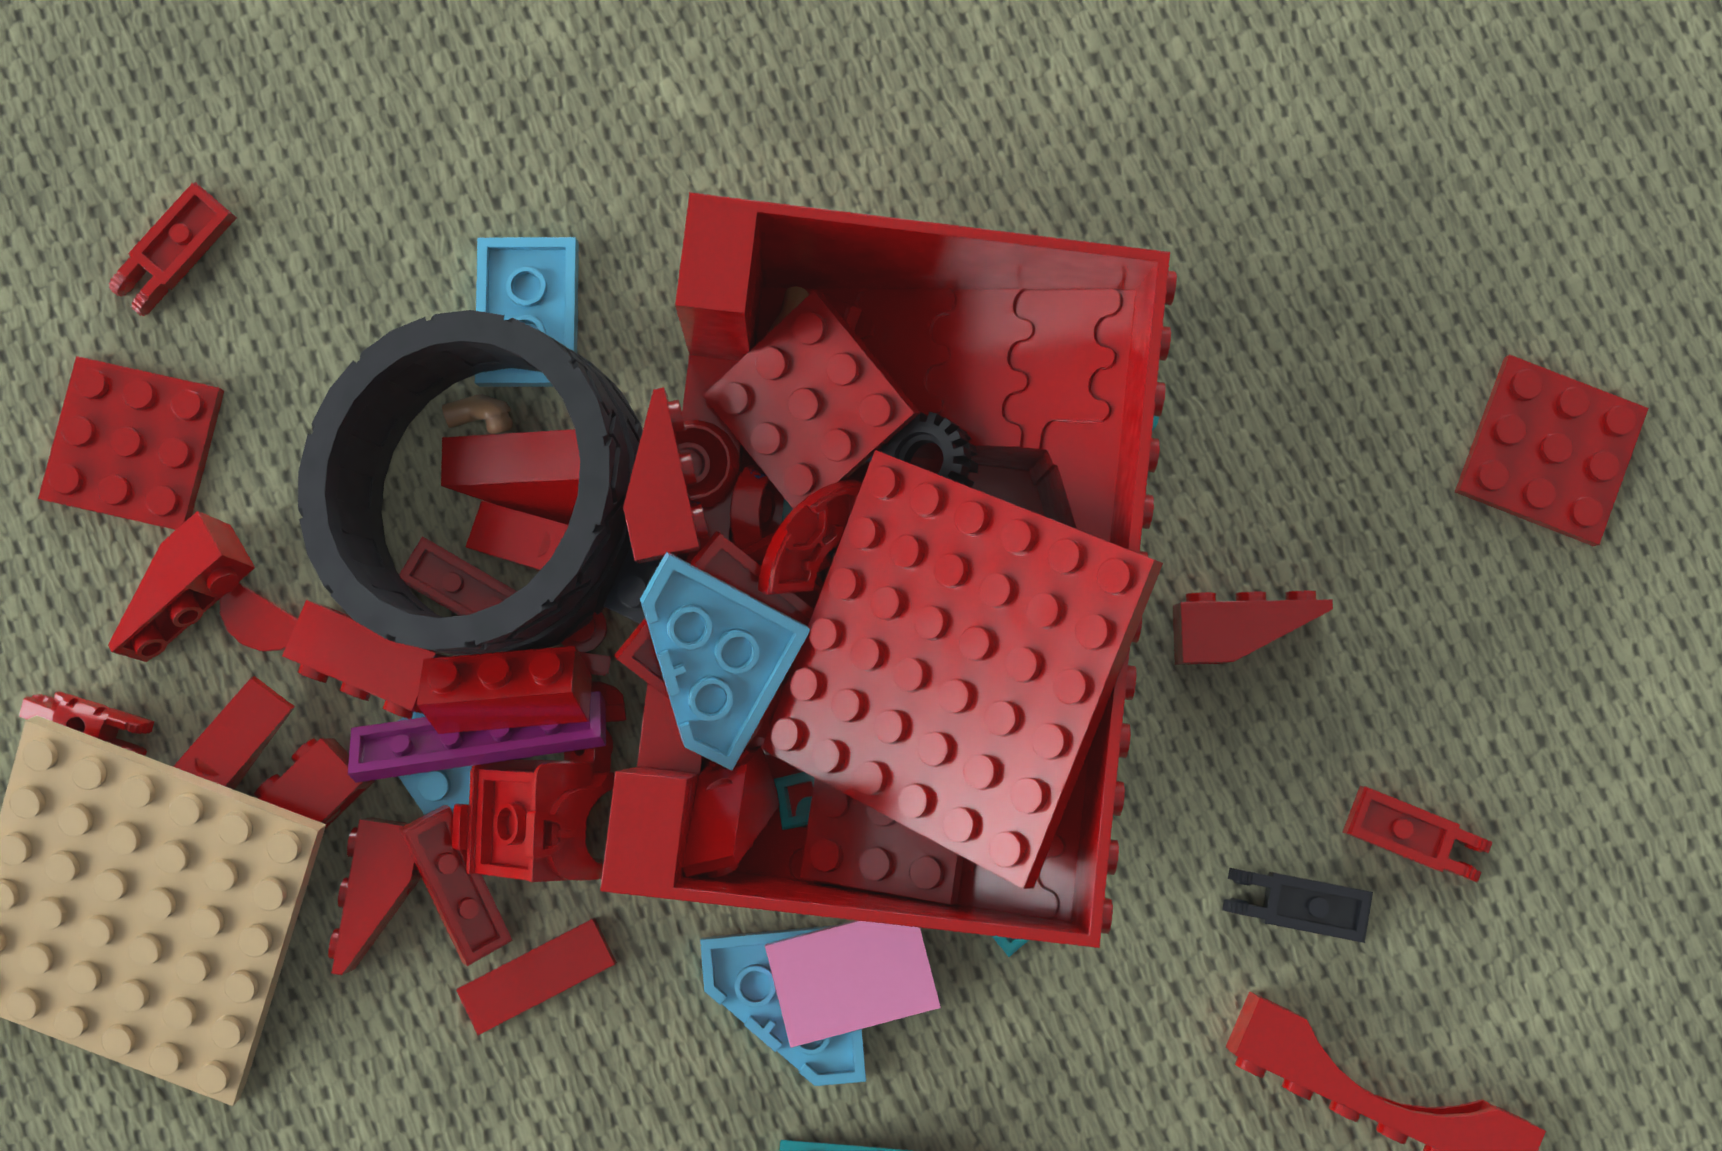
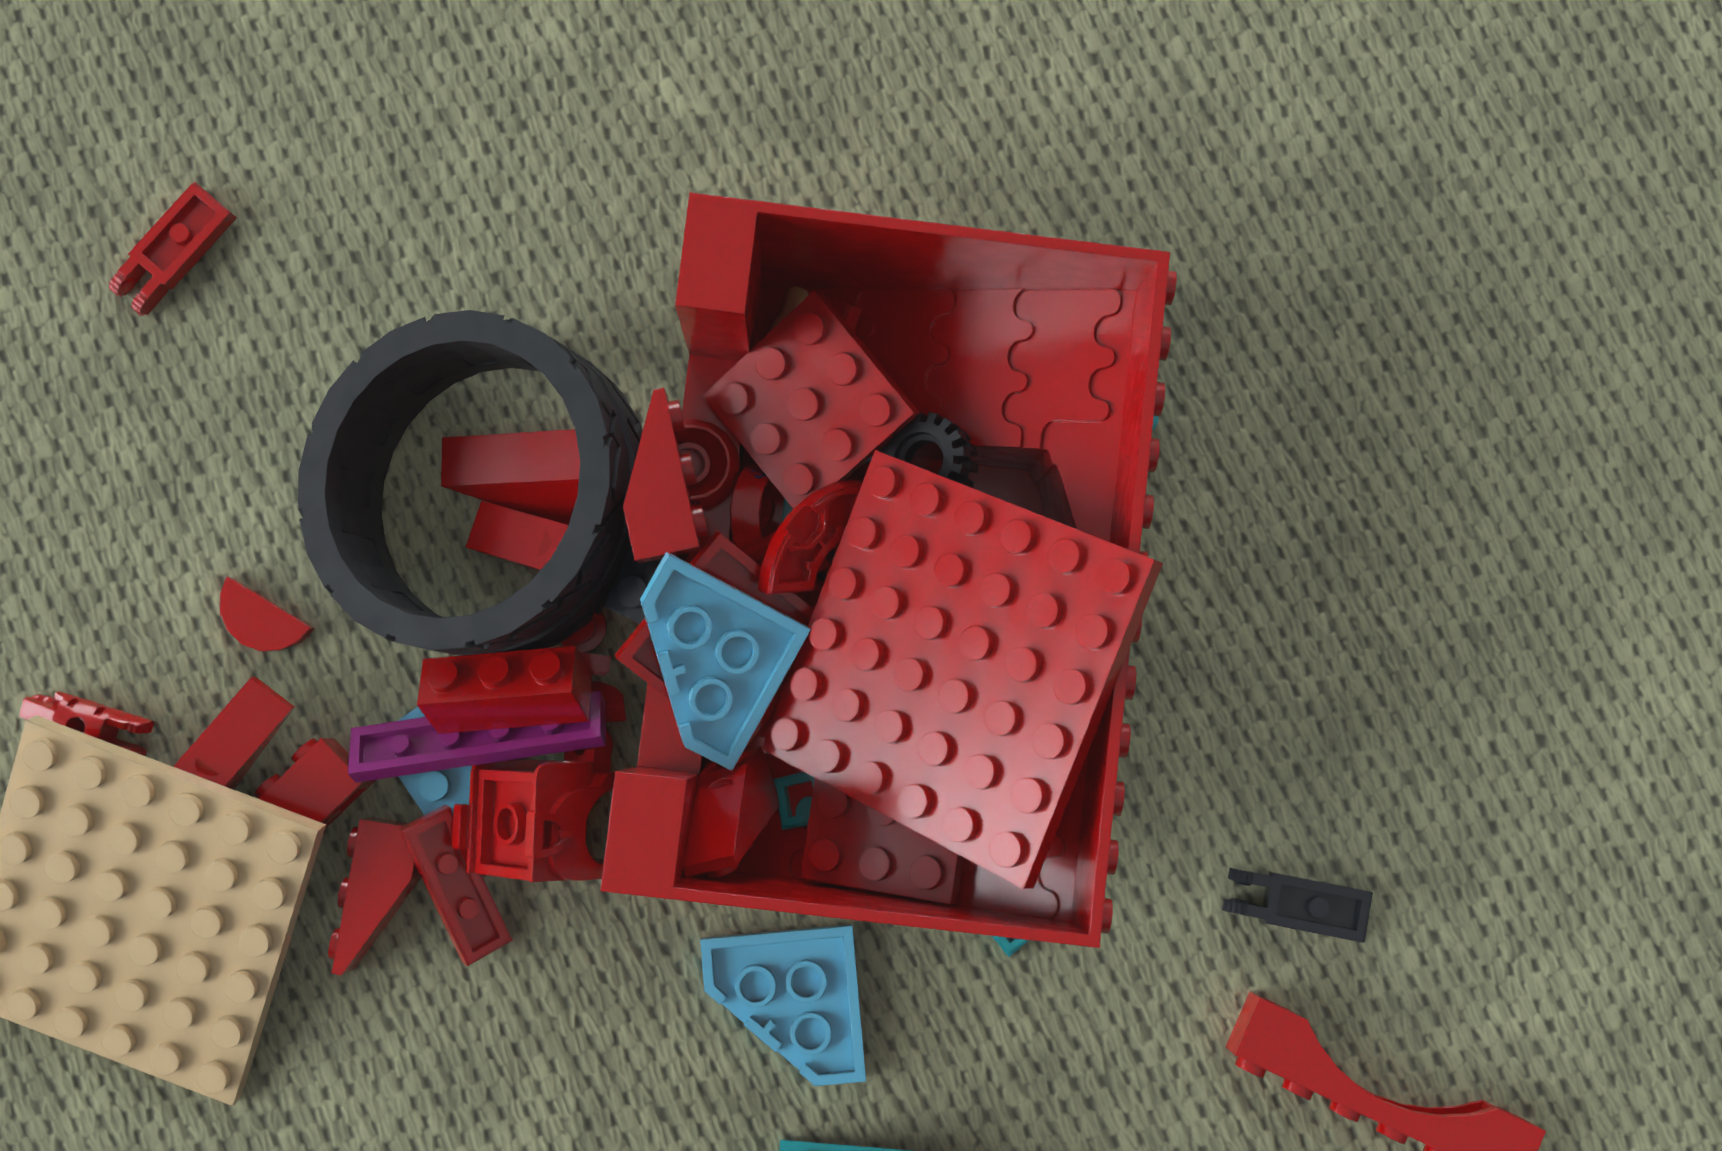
(131, 443): red plate -> none
(181, 583): red slope -> none
(365, 662): red brick -> none
(451, 580): red tile -> none
(478, 408): medium nougat arm -> none
(533, 284): medium azure plate -> none
(536, 976): red tile -> none
(850, 978): bright pink tile -> none
(1228, 630): red slope -> none
(1411, 832): red hinge -> none
(1551, 450): red plate -> none

